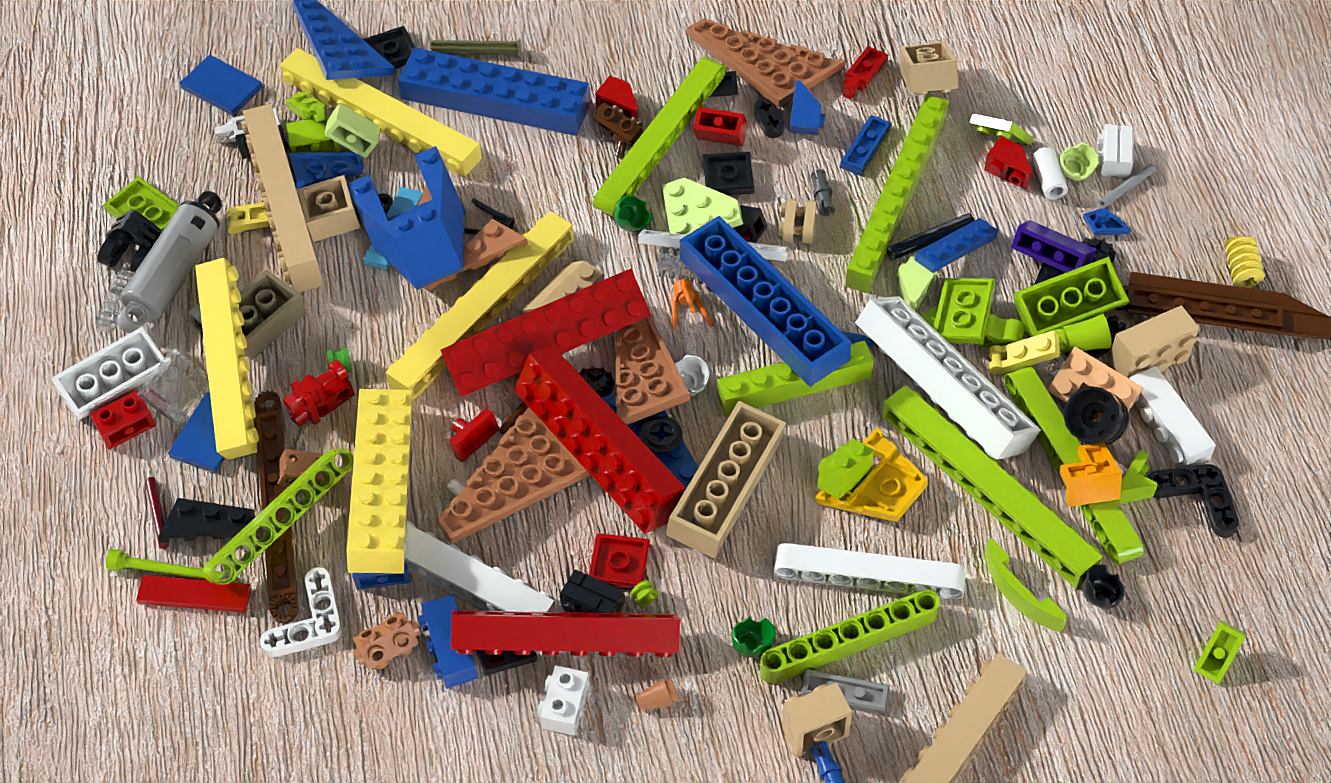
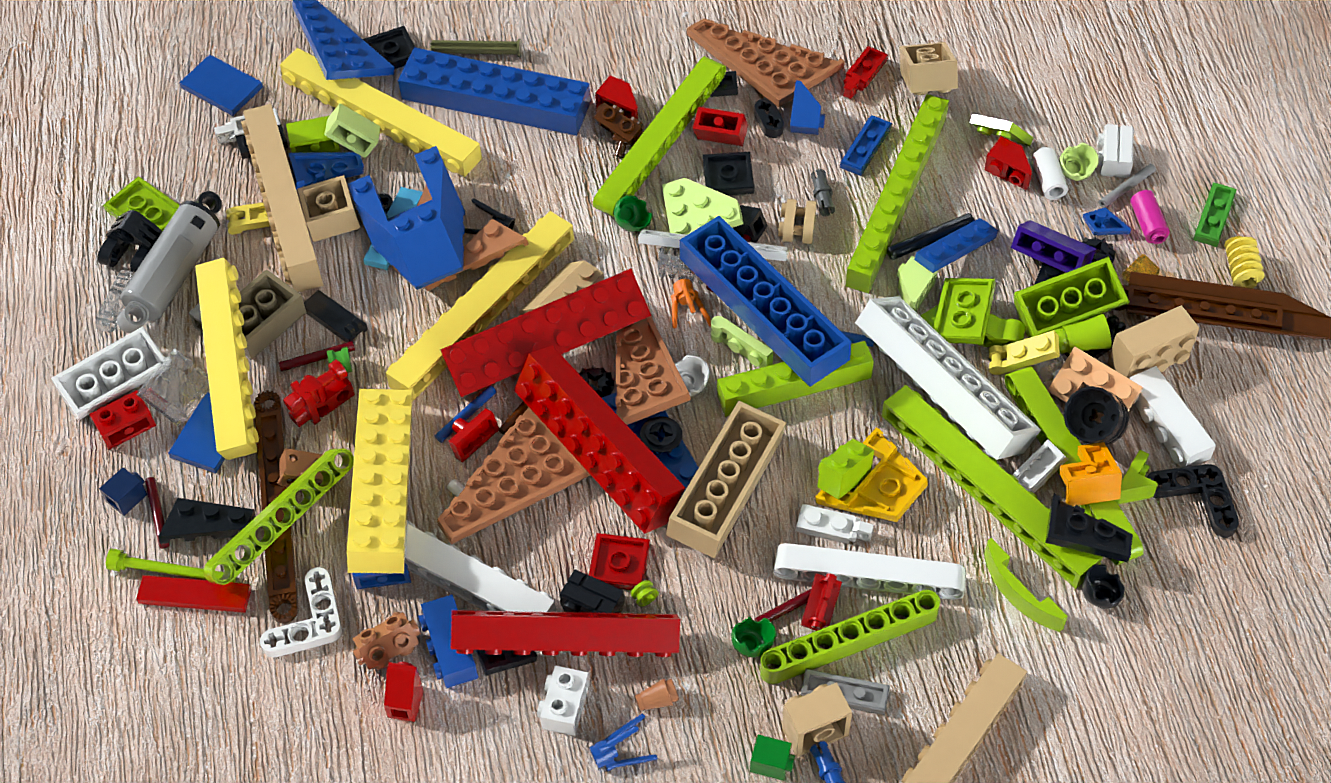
(123, 490): none -> dark blue brick
(307, 106): lime hinge -> none
(312, 357): none -> dark red bar
(334, 316): none -> black hinge
(402, 691): none -> red slope
(468, 411): none -> blue bar
(605, 751): none -> blue plant
(741, 342): none -> yellowish green plate
(772, 757): none -> green brick
(785, 607): none -> dark red piece
(821, 602): none -> red hinge
(832, 525): none -> white hinge
(1040, 467): none -> white plate
(1081, 532): none -> black wing
(1141, 265): none -> clear yellow slope
(1150, 216): none -> dark pink brick
(1214, 214): none -> bright green tile
(1220, 651): lime slope -> none

